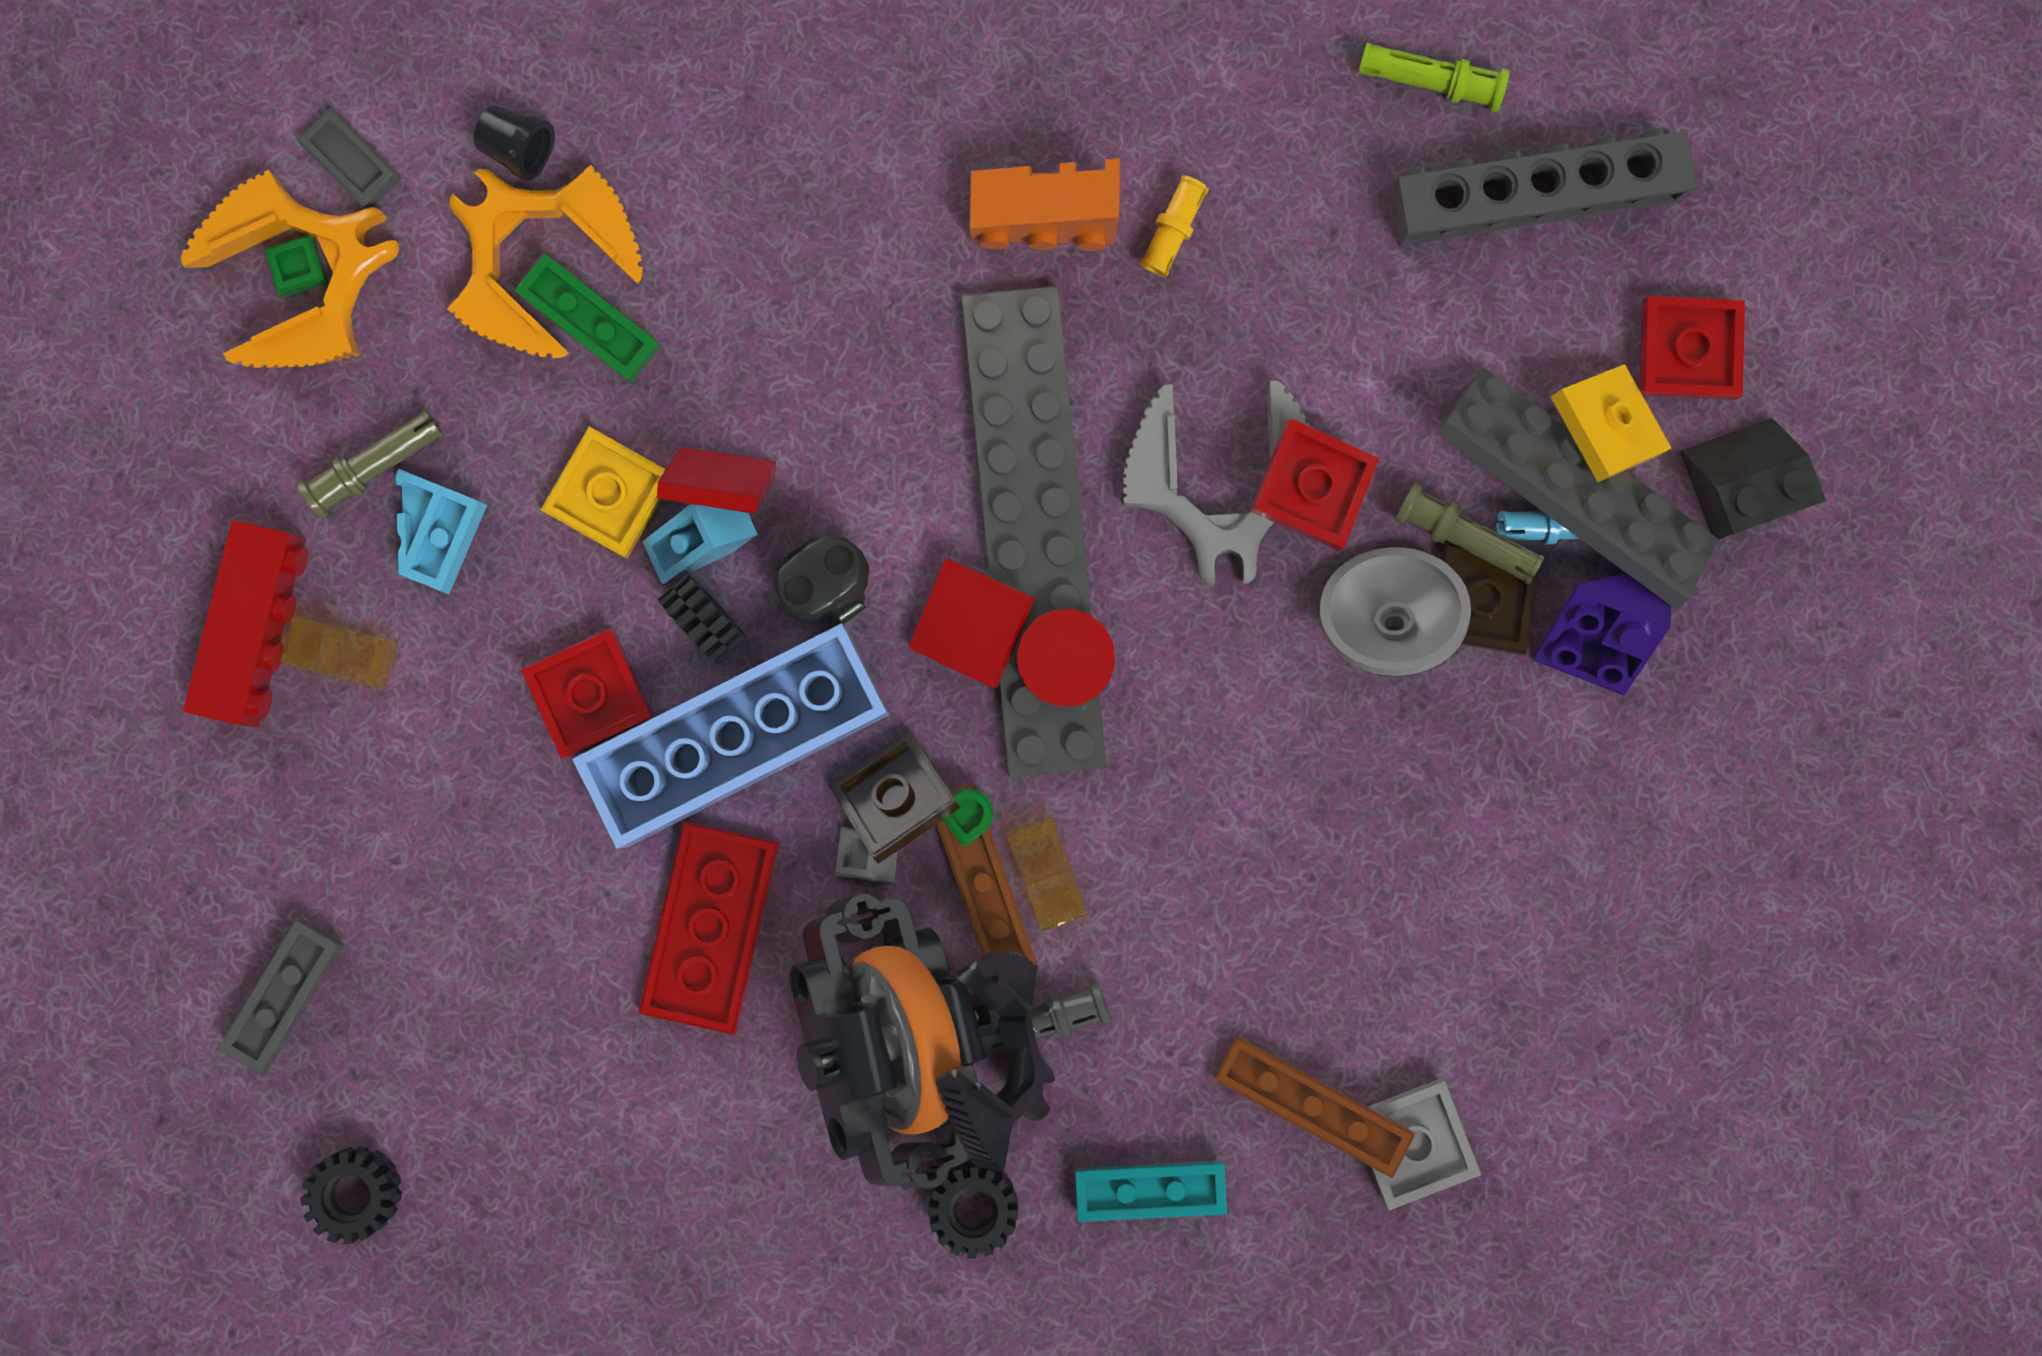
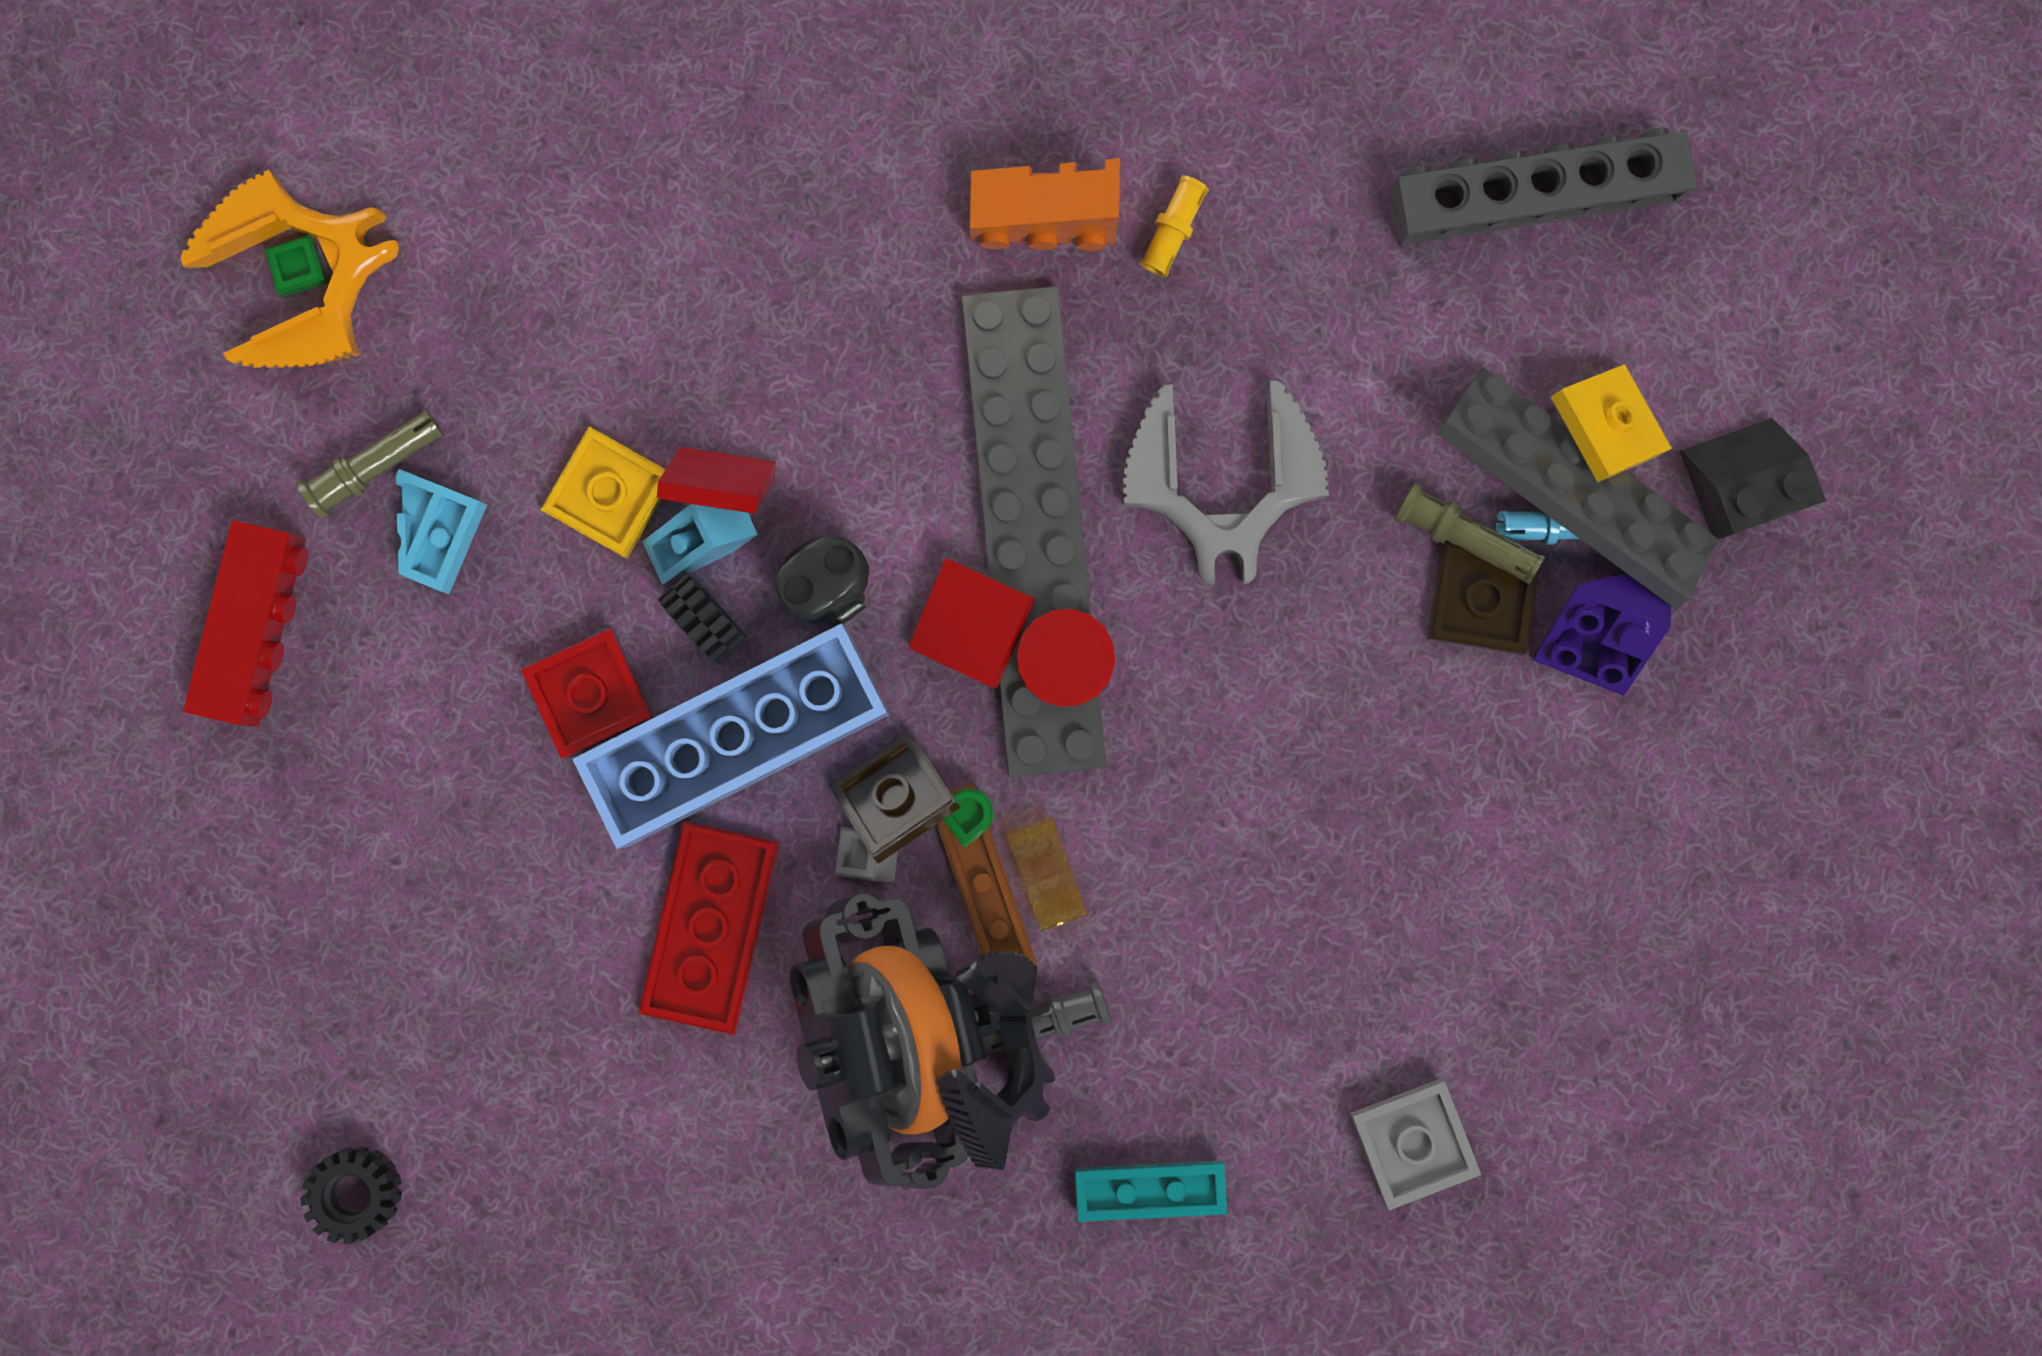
(281, 996): dark grey plate -> none
(339, 652): clear yellow slope -> none
(348, 159): dark grey tile -> none
(515, 140): black piece -> none
(584, 201): light orange piece -> none
(588, 318): green plate -> none
(973, 1239): black tyre -> none
(1314, 484): red plate -> none
(1315, 1106): dark orange tile -> none
(1400, 591): light grey dish -> none
(1455, 80): lime pin -> none
(1692, 347): red plate -> none

